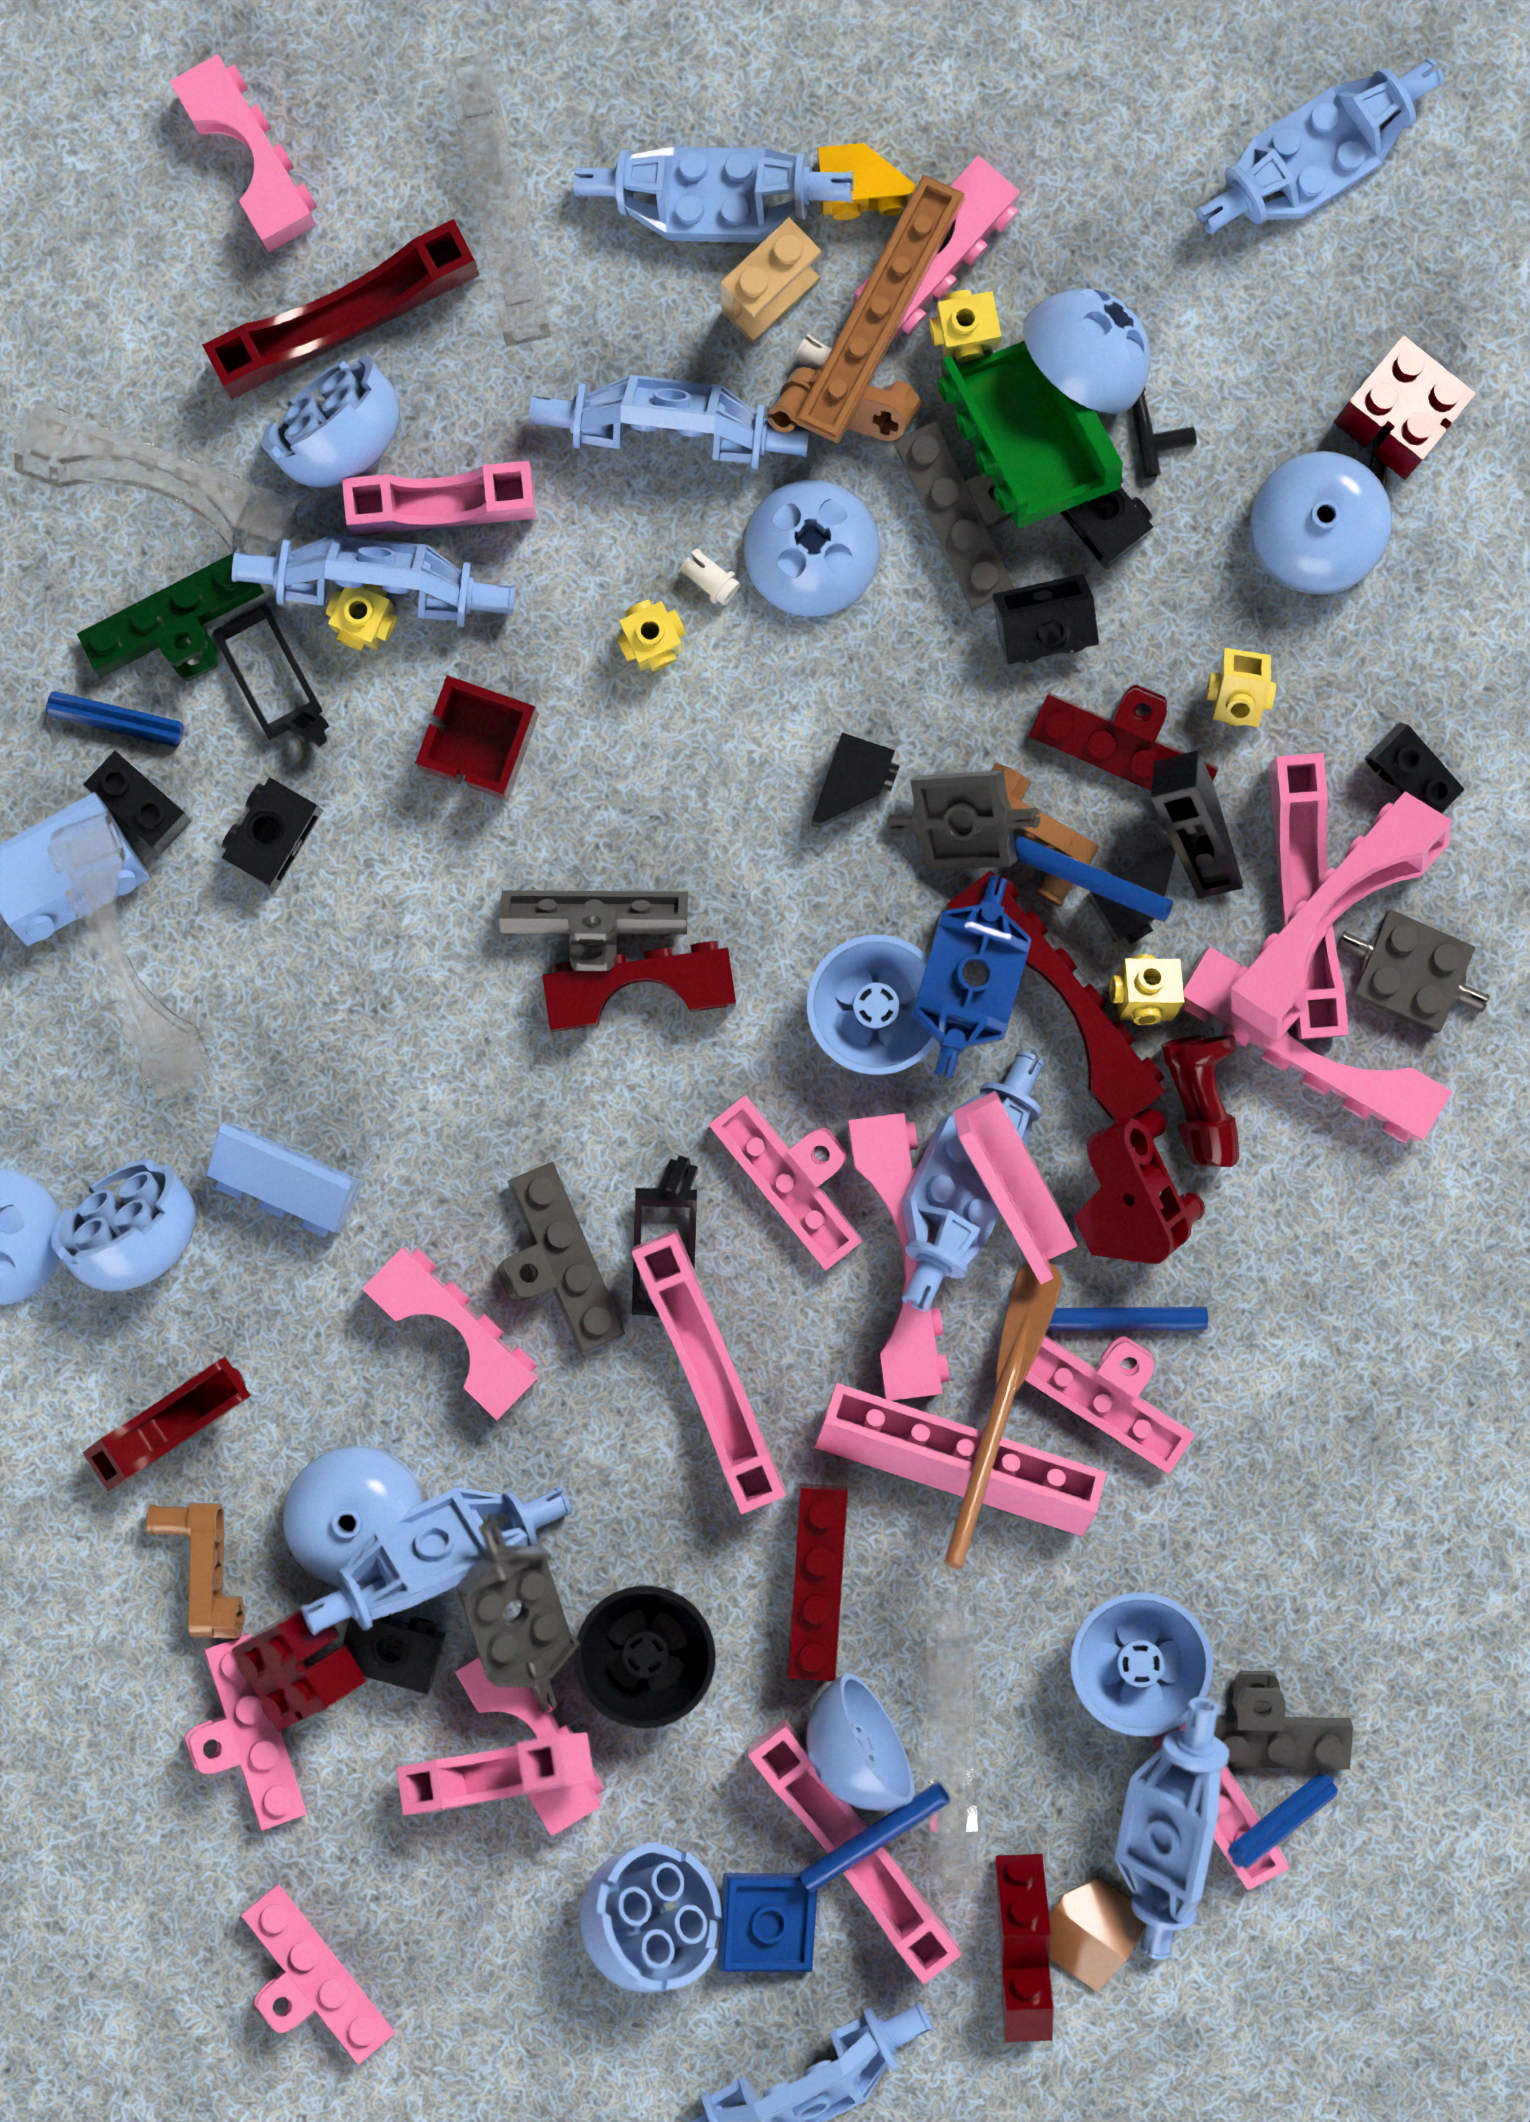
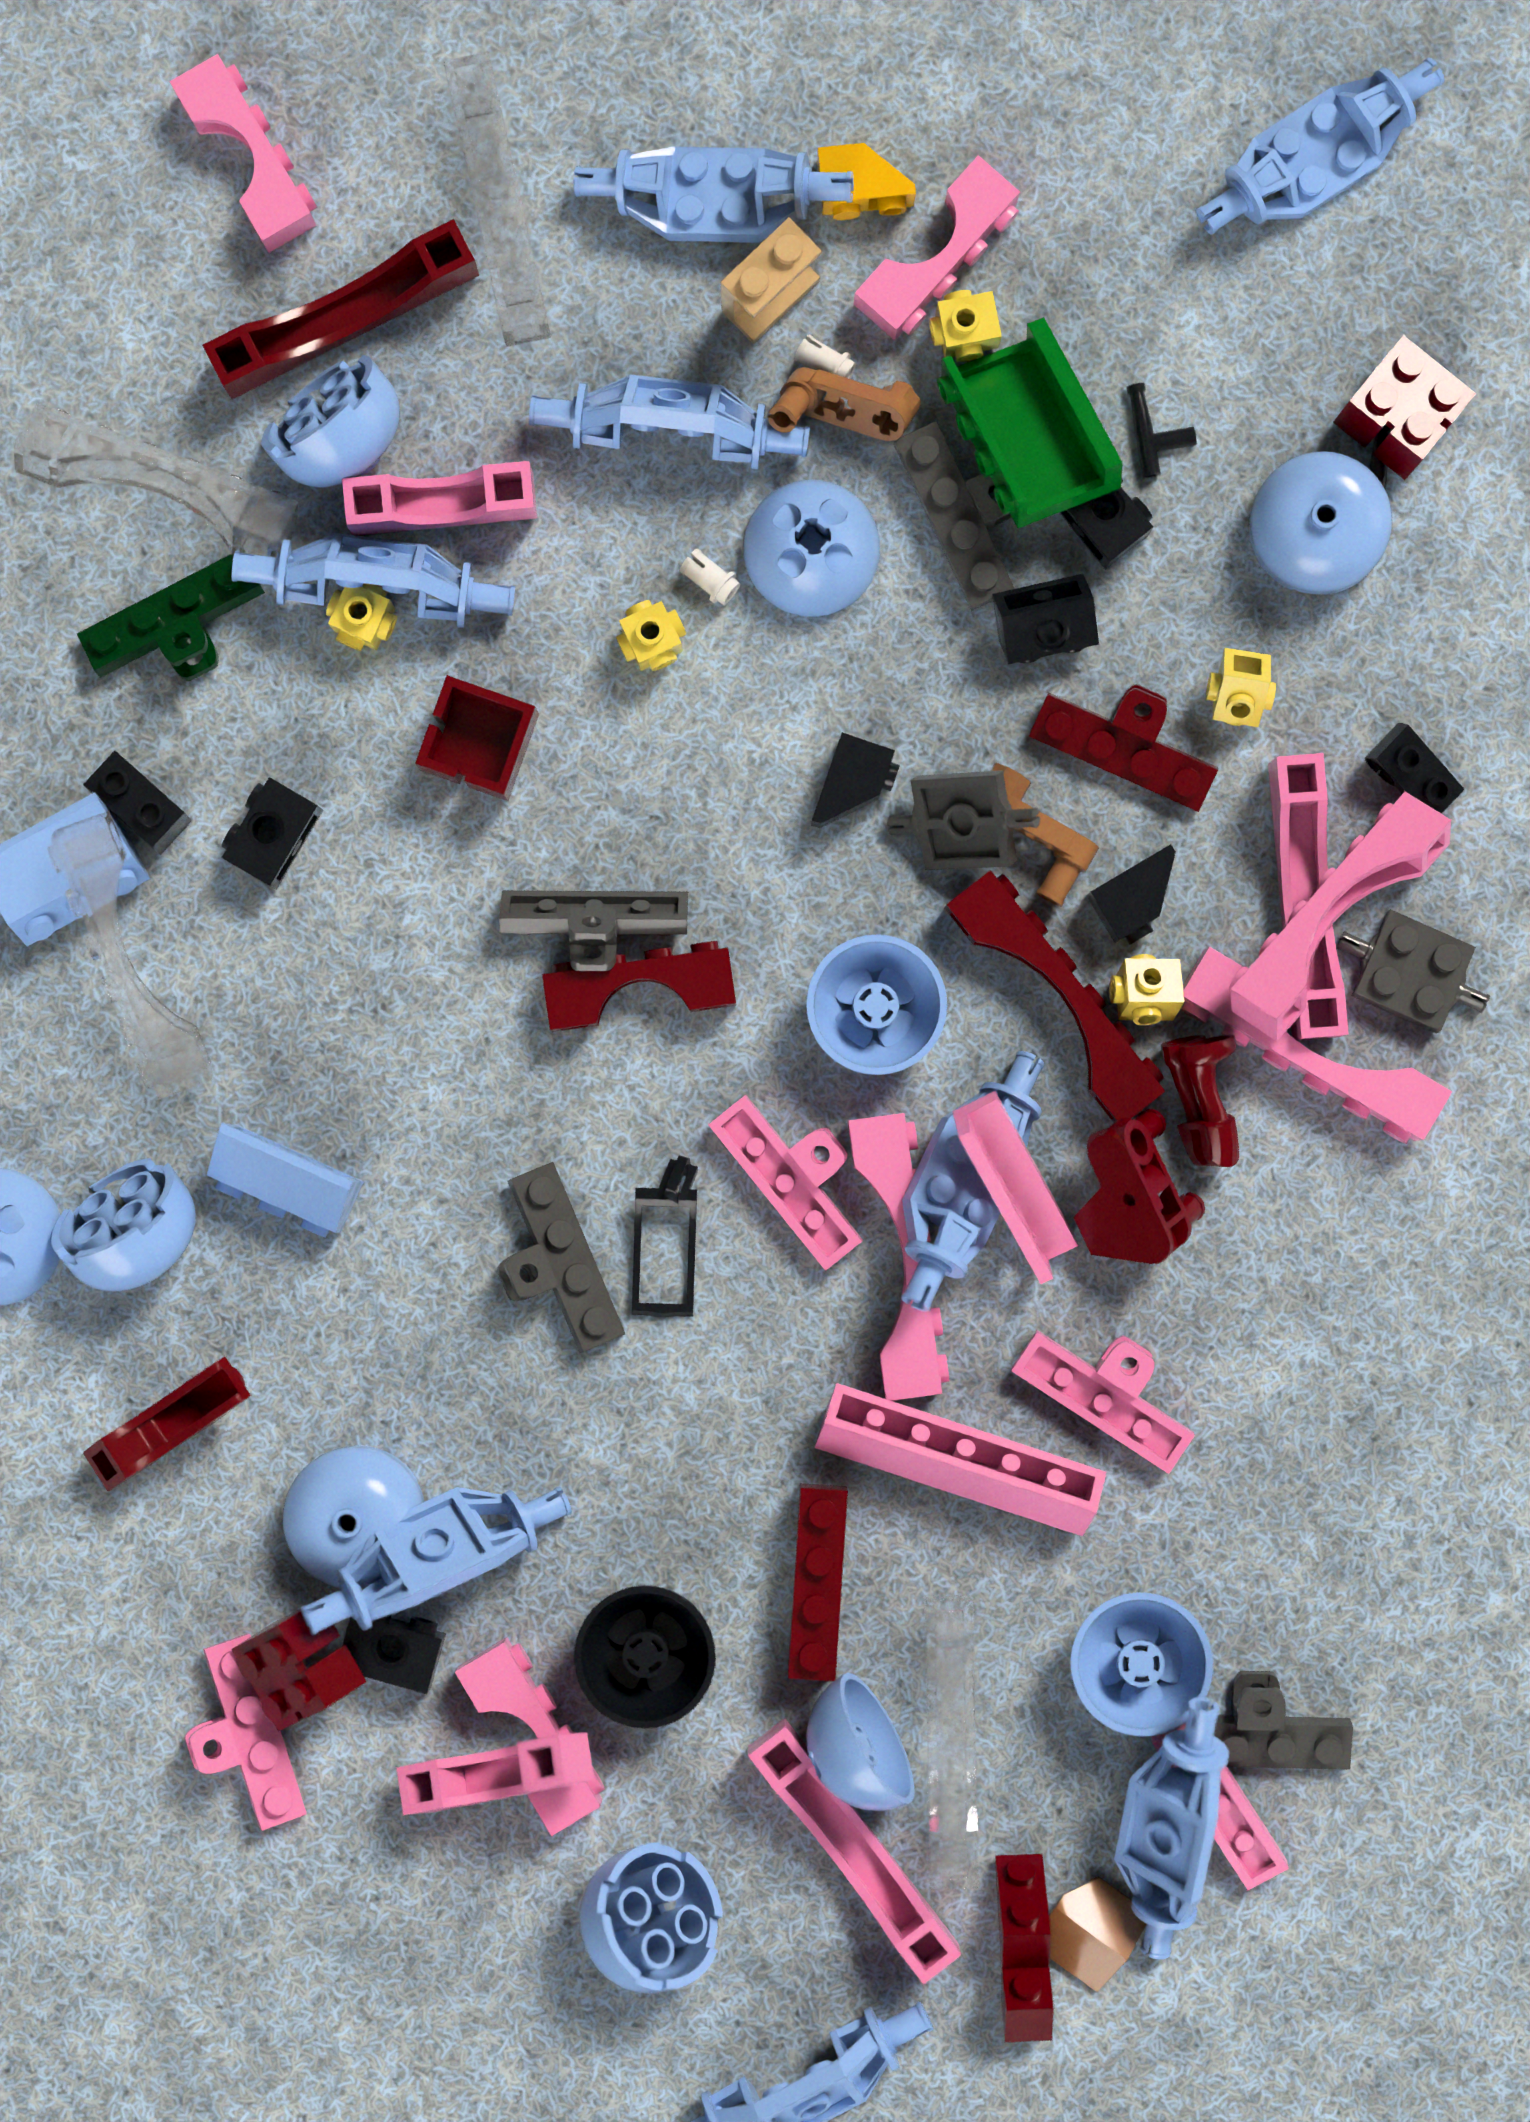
(114, 718): blue axle -> none
(208, 1610): medium nougat beam -> none
(295, 721): black sword -> none
(311, 1979): bright pink plate -> none
(495, 1372): bright pink arch -> none
(538, 1639): dark grey plate -> none
(709, 1370): bright pink arch -> none
(766, 1923): blue plate -> none
(874, 1837): blue piece -> none
(880, 309): medium nougat tile -> none
(949, 1006): blue plate -> none
(1022, 1336): medium nougat piece -> none
(1090, 348): light blue piece -> none
(1093, 879): blue piece -> none
(1129, 1319): blue piece -> none
(1195, 823): black slope -> none
(1282, 1821): blue axle -> none

